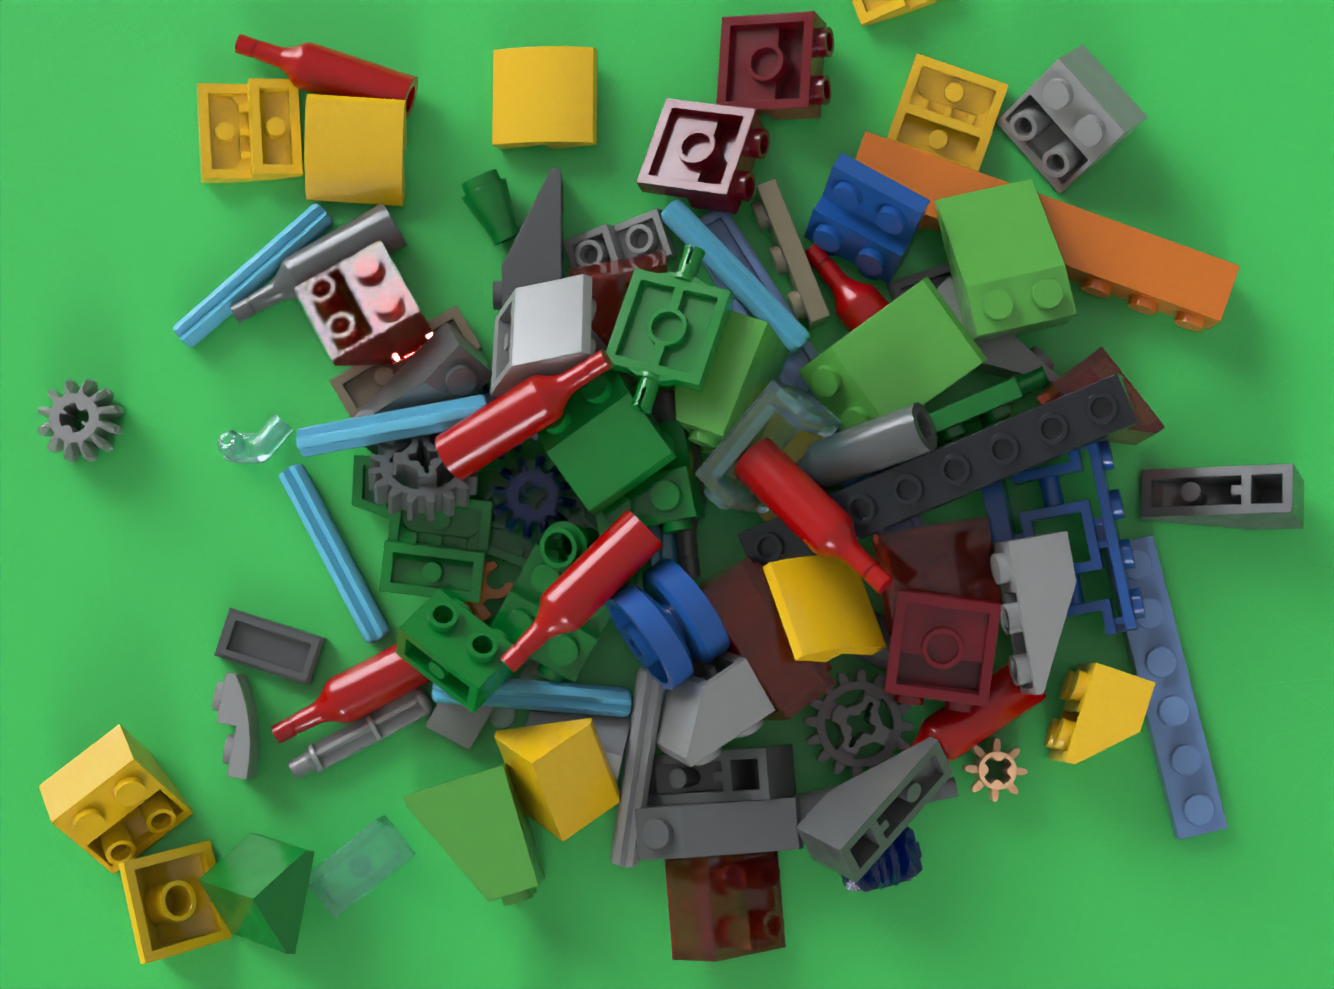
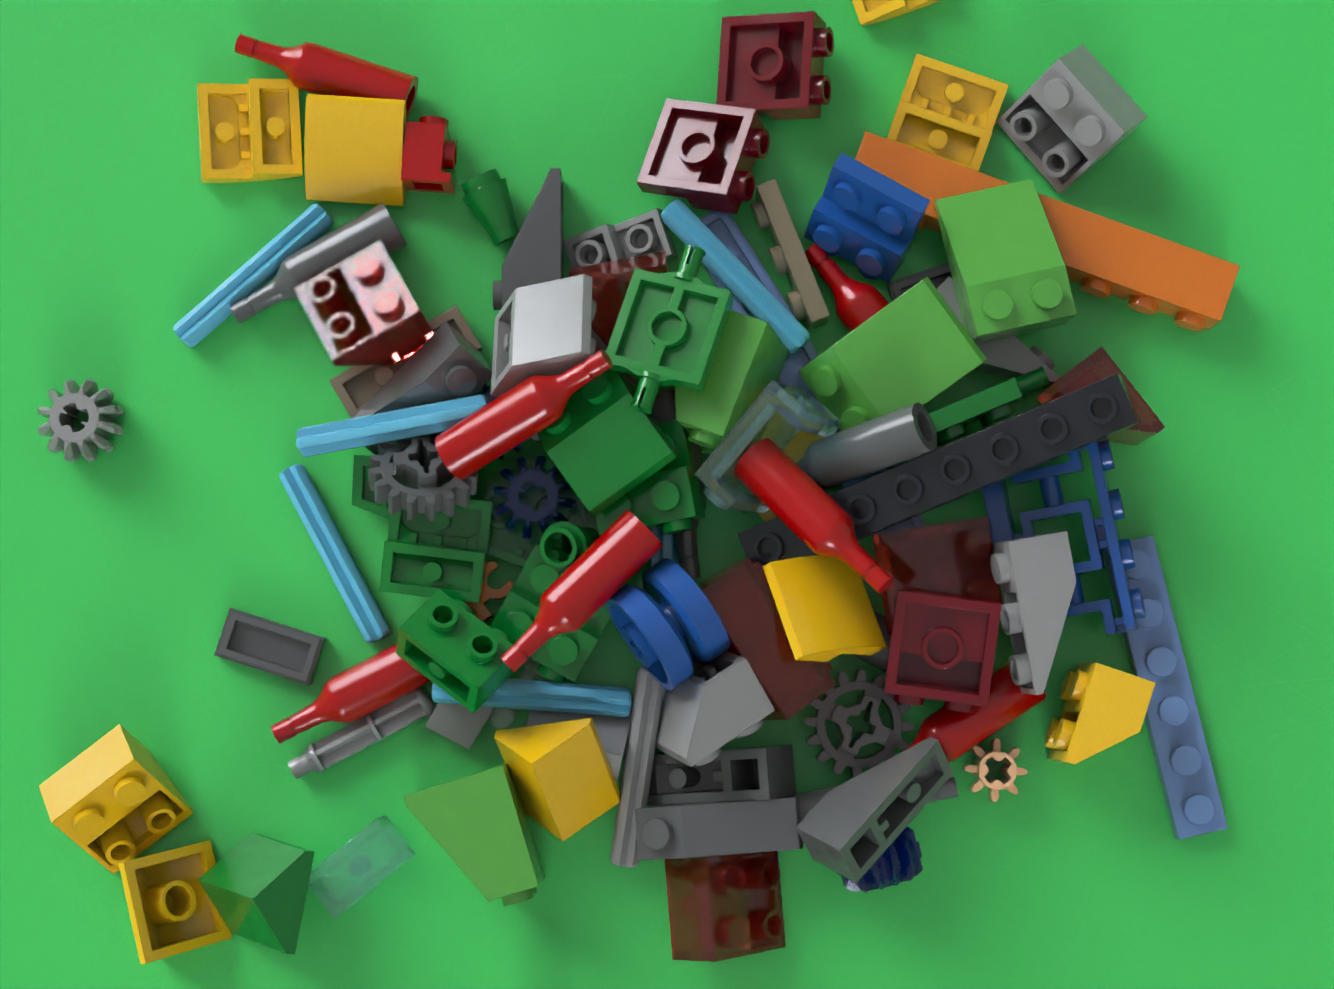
(238, 708): light grey slope -> none
(254, 447): clear light blue arm -> none
(428, 156): none -> red brick
(544, 97): yellow slope -> none
(1225, 496): dark grey slope -> none

